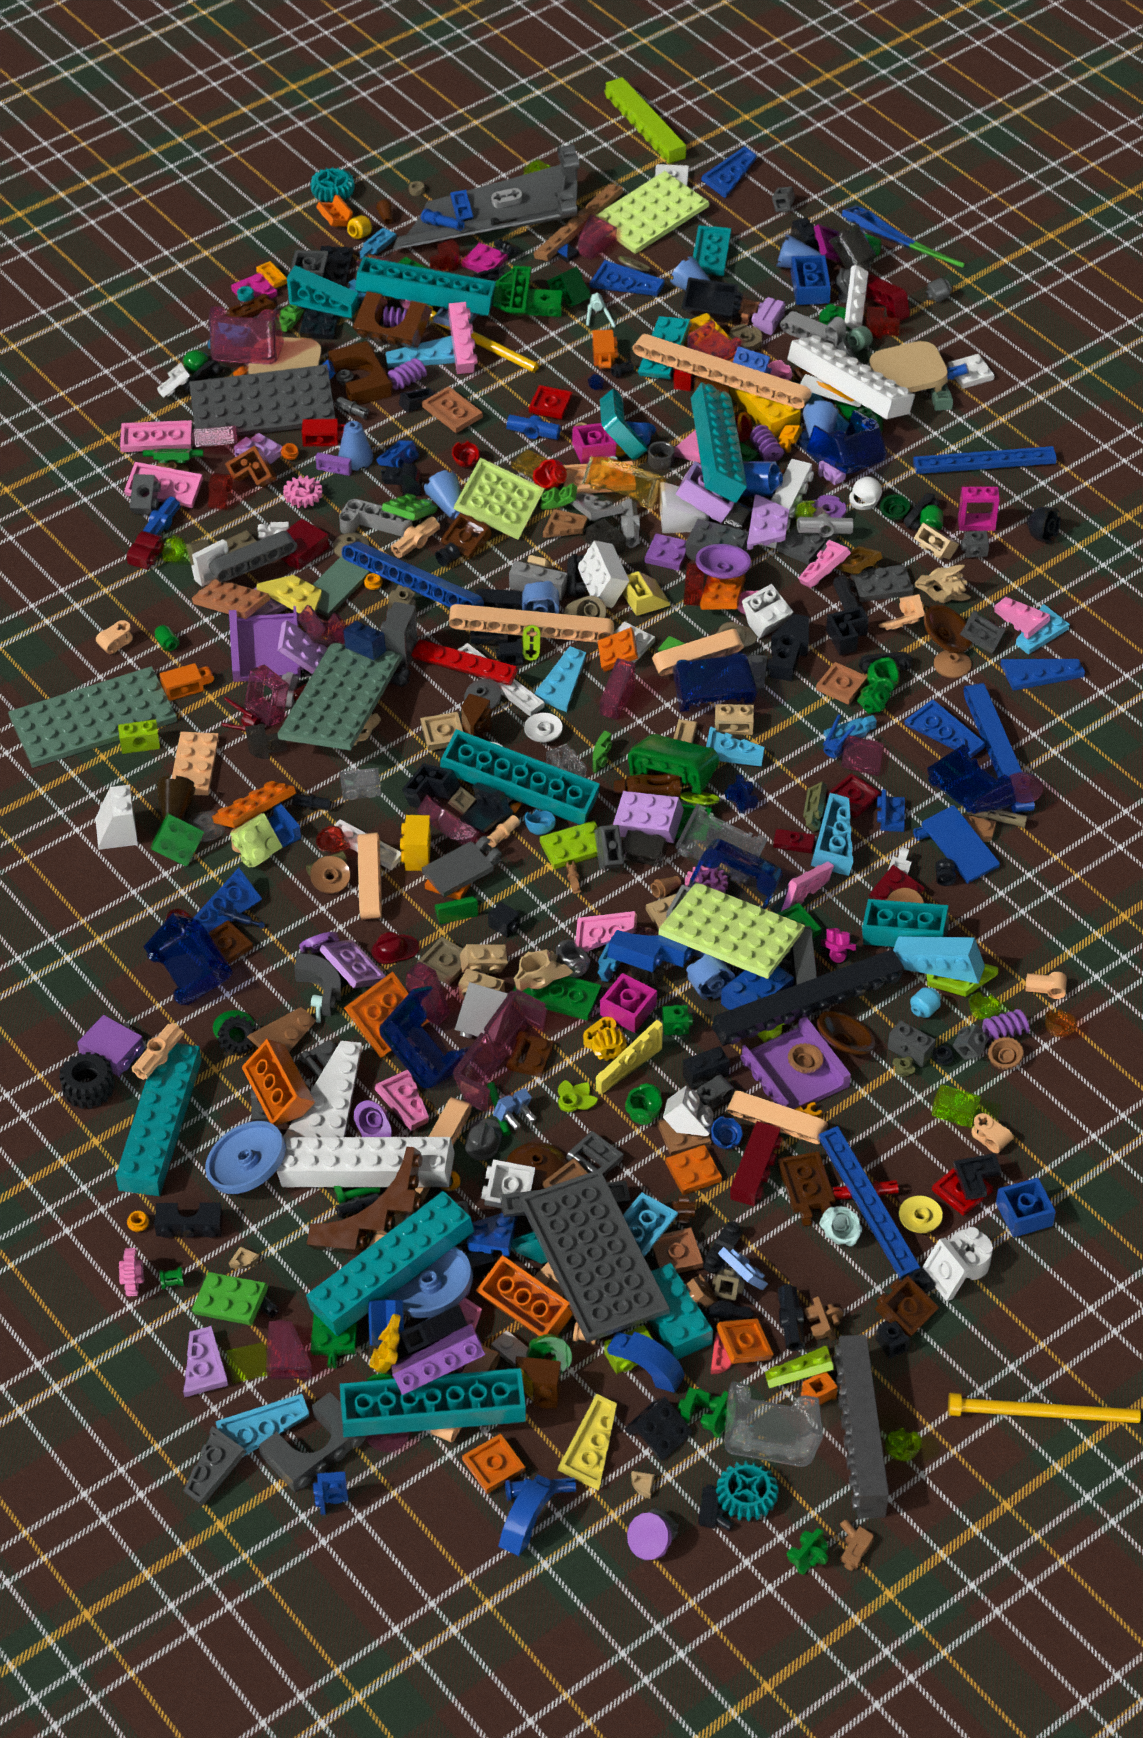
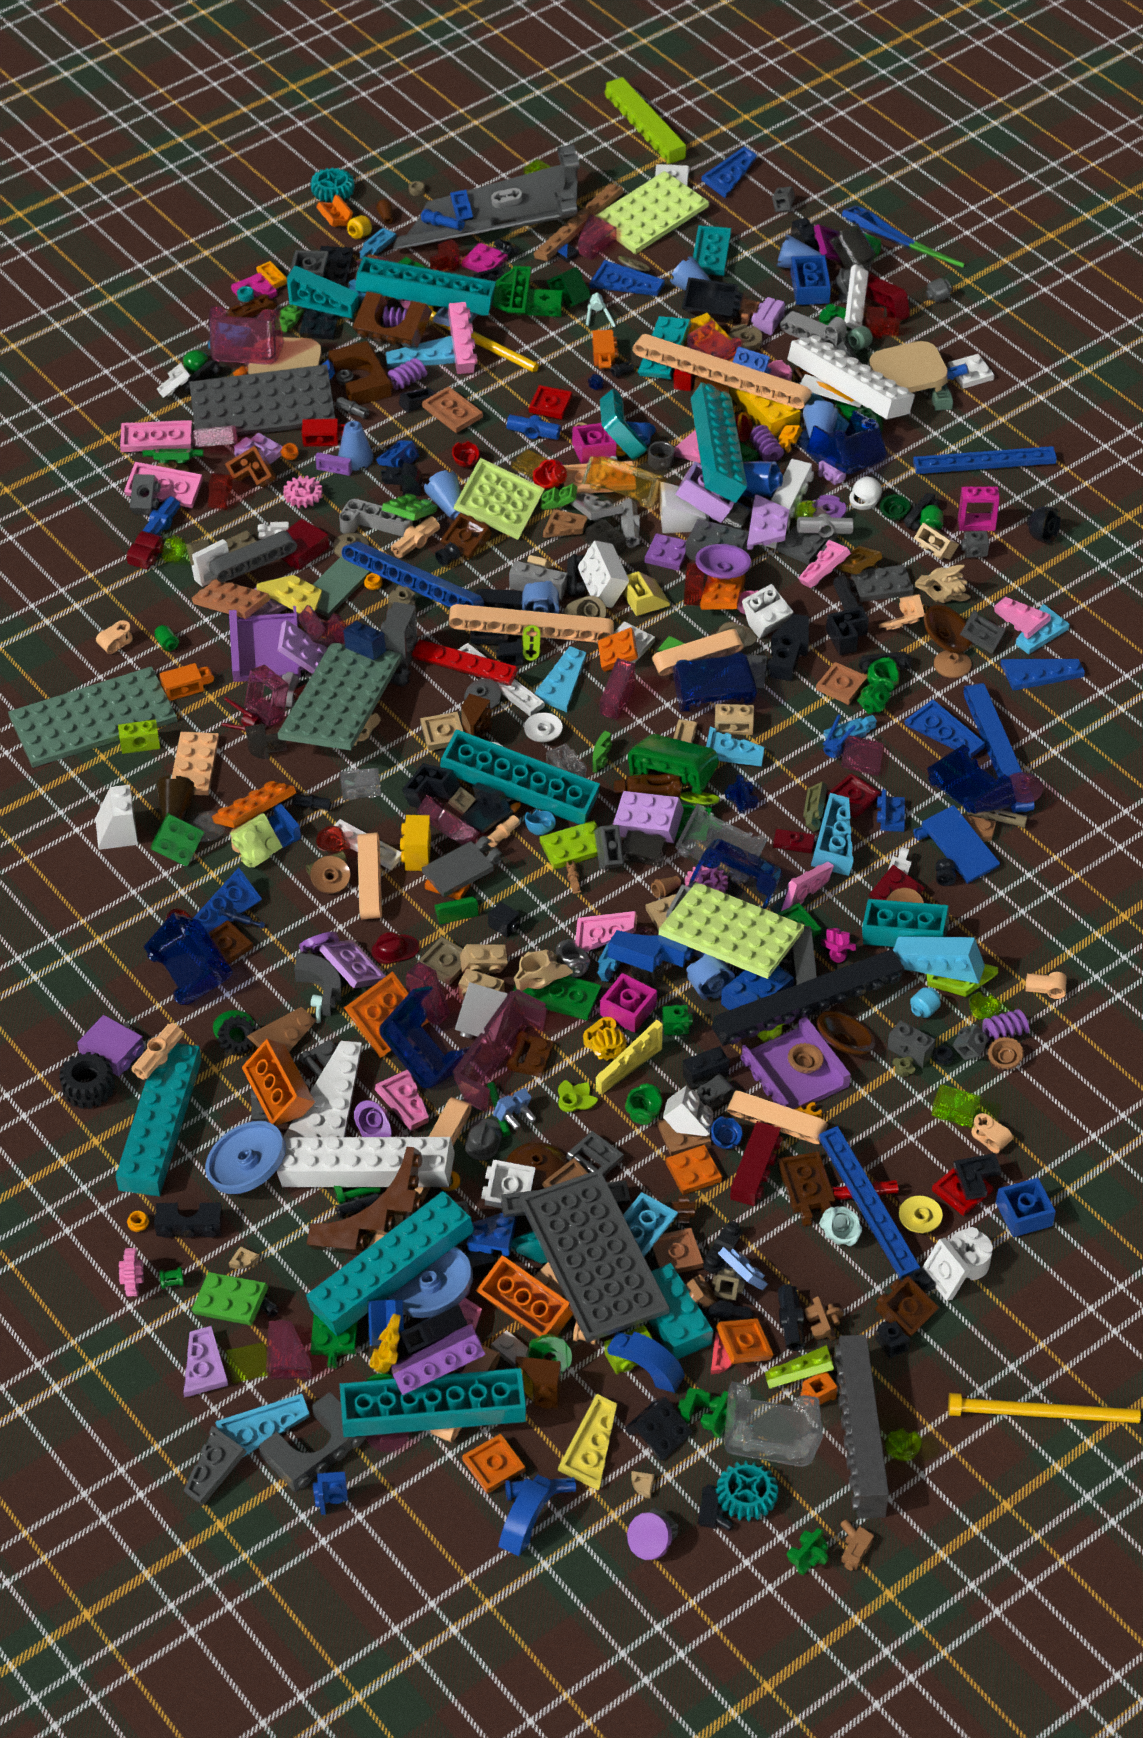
(1060, 1023): clear orange hair -> none

